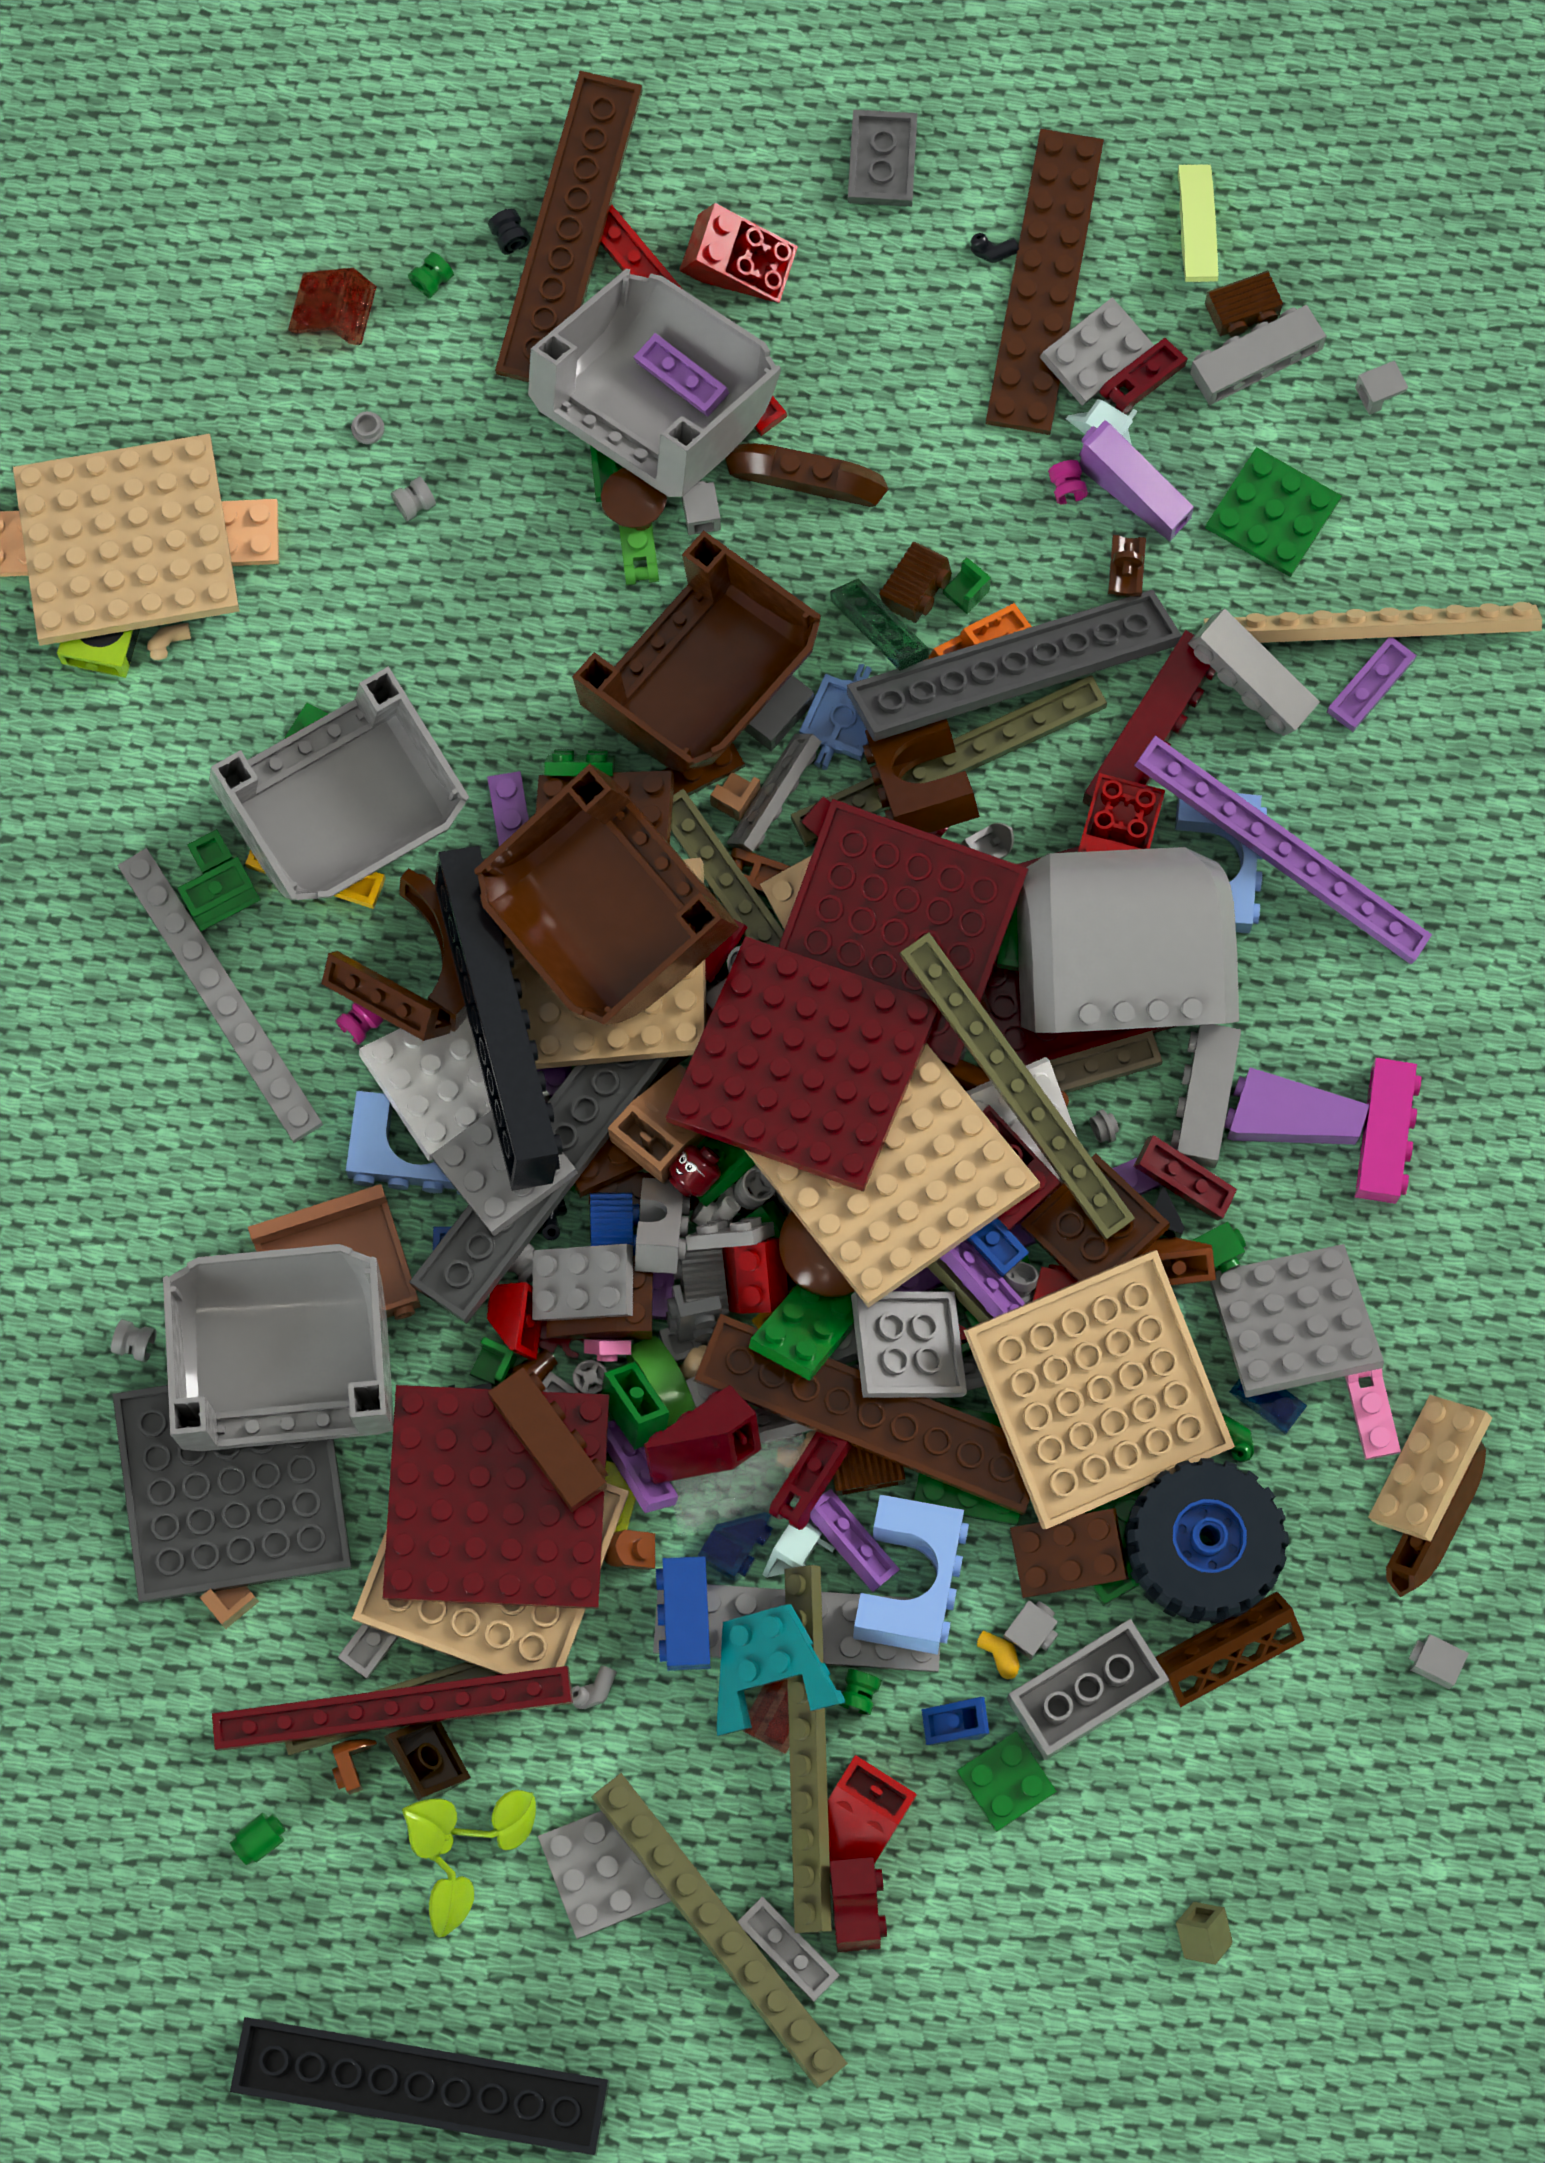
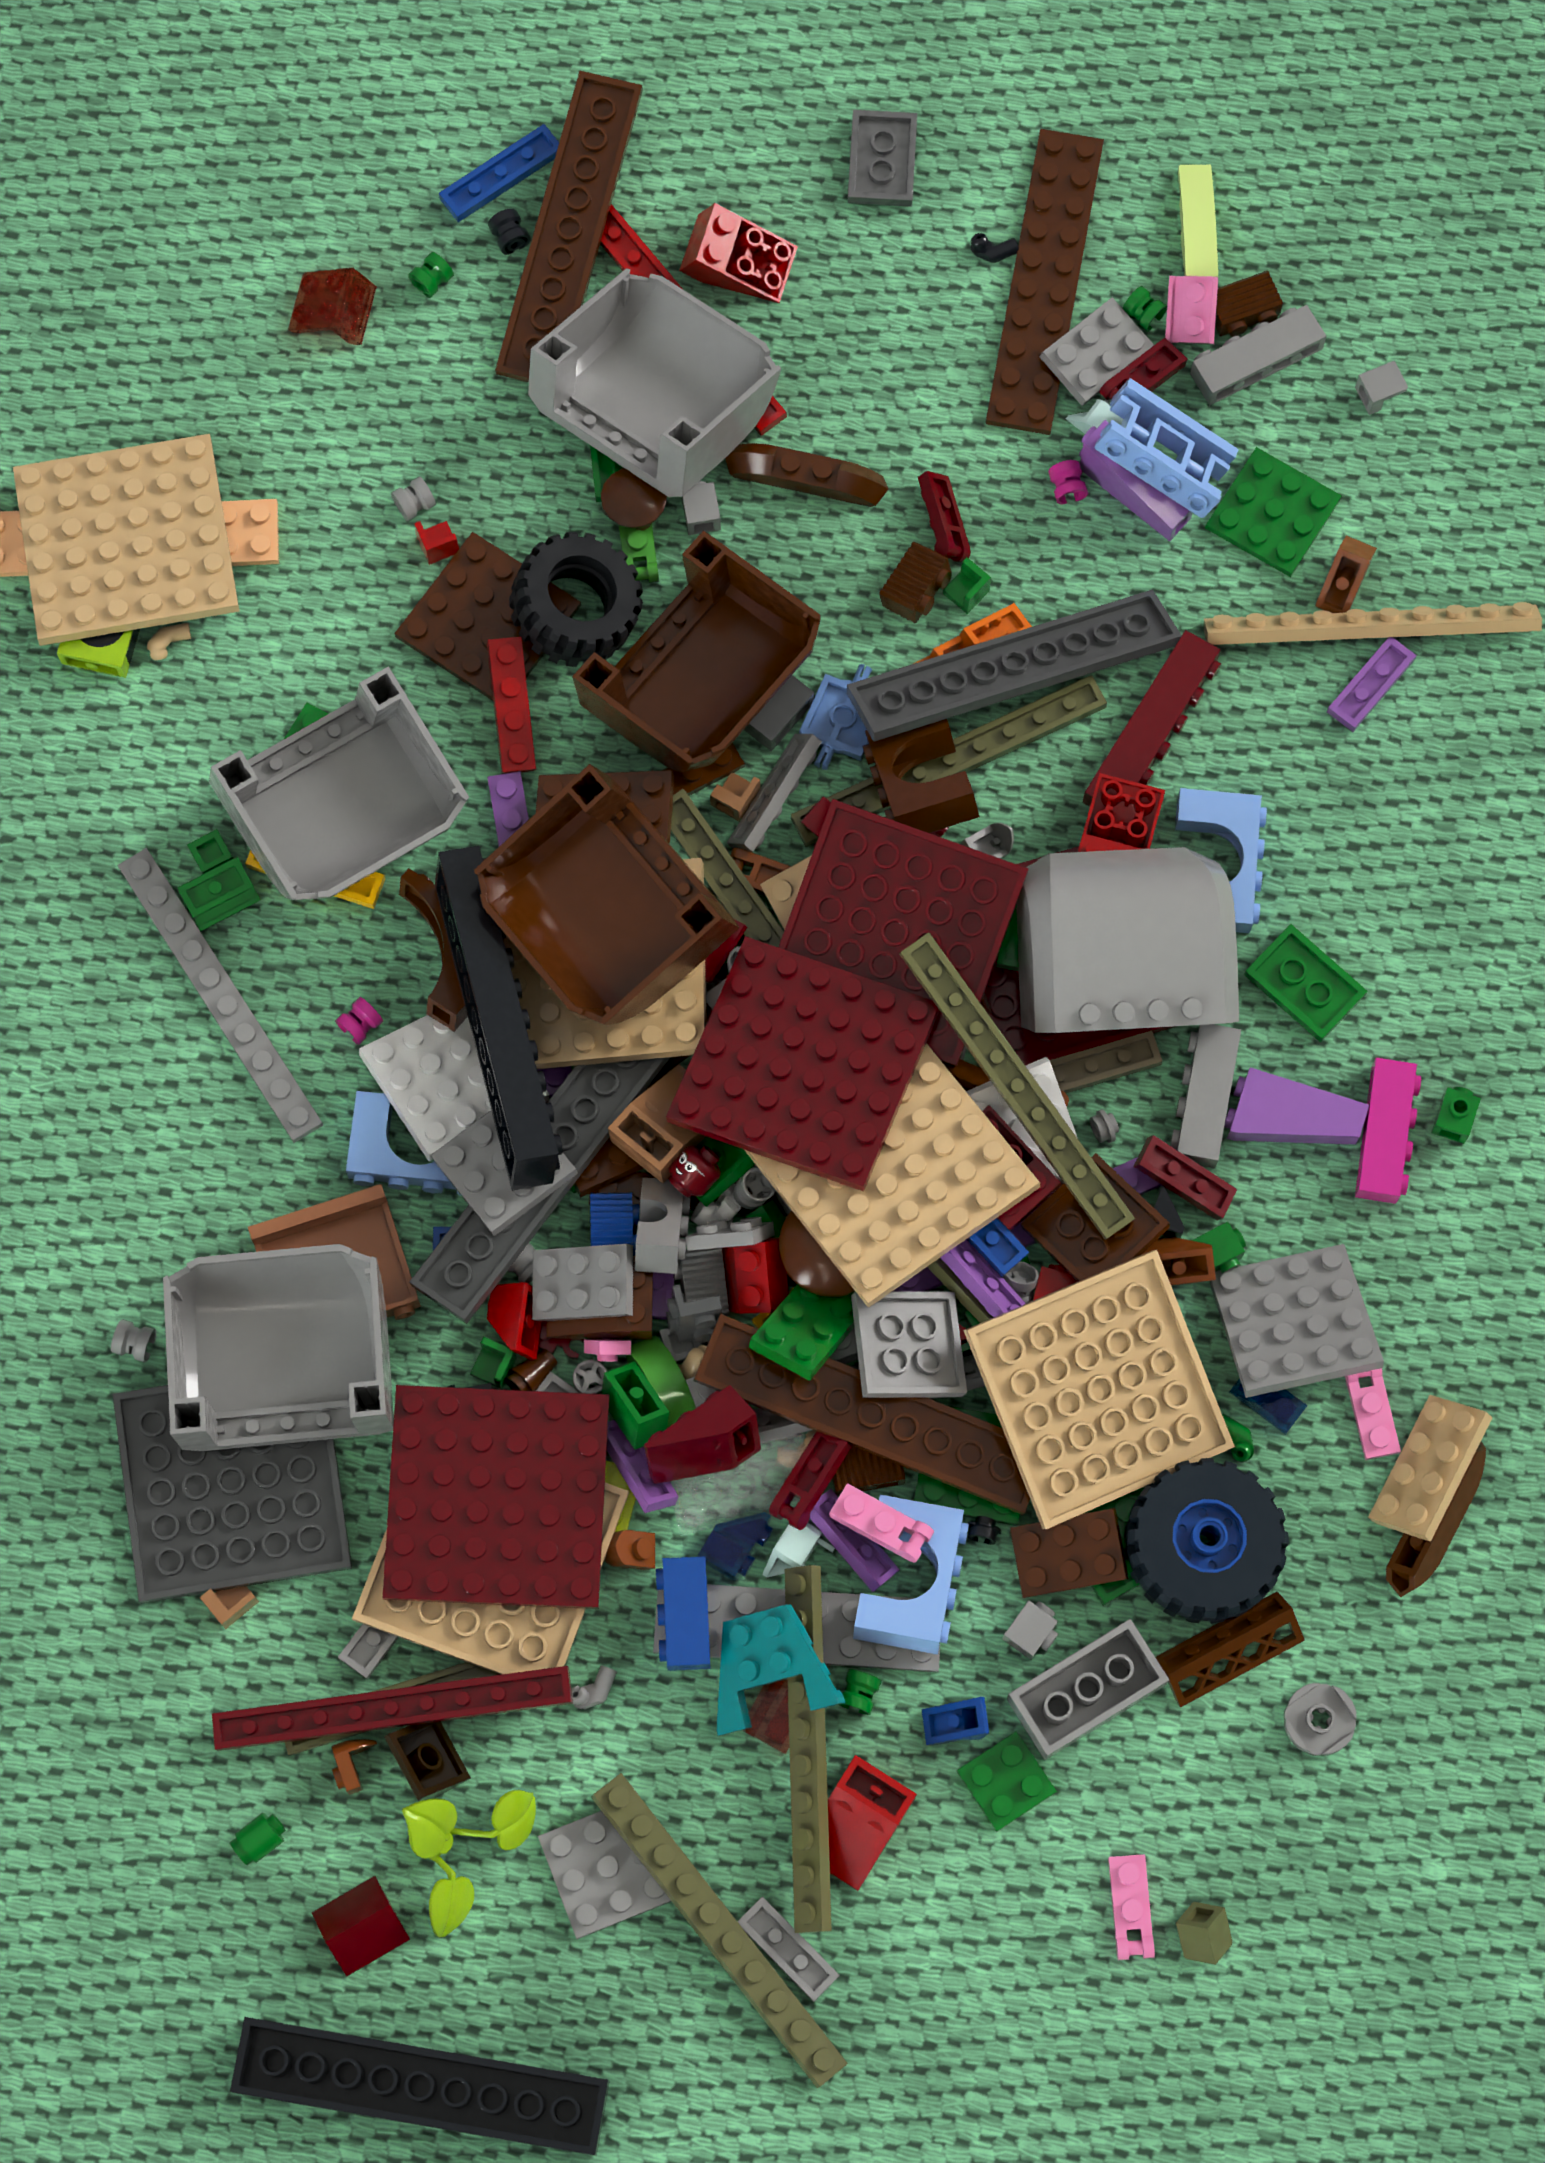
(360, 1926): none -> dark red slope
(367, 427): light grey plate -> none
(383, 997): reddish brown fence -> none
(436, 541): none -> red panel
(467, 609): none -> reddish brown plate
(500, 173): none -> blue plate
(511, 705): none -> red plate
(548, 1439): reddish brown brick -> none
(550, 1227): black arm -> none
(565, 763): green plate -> none
(599, 568): none -> black tyre
(681, 374): medium lavender plate -> none
(856, 1904): dark red brick -> none
(879, 624): clear green plate -> none
(880, 1523): none -> bright pink plate
(944, 516): none -> dark red plate
(985, 1528): none -> black plate
(1003, 1653): yellow arm -> none
(1126, 566): reddish brown hips -> none
(1131, 1905): none -> bright pink plate
(1144, 308): none -> green wheel
(1152, 420): none -> light blue fence
(1191, 309): none -> bright pink plate
(1253, 673): light grey brick -> none
(1283, 850): medium lavender plate -> none
(1305, 983): none -> green plate
(1340, 1723): none -> light grey plate
(1345, 575): none -> dark orange slope
(1437, 1661): light grey brick -> none
(1456, 1114): none -> green brick

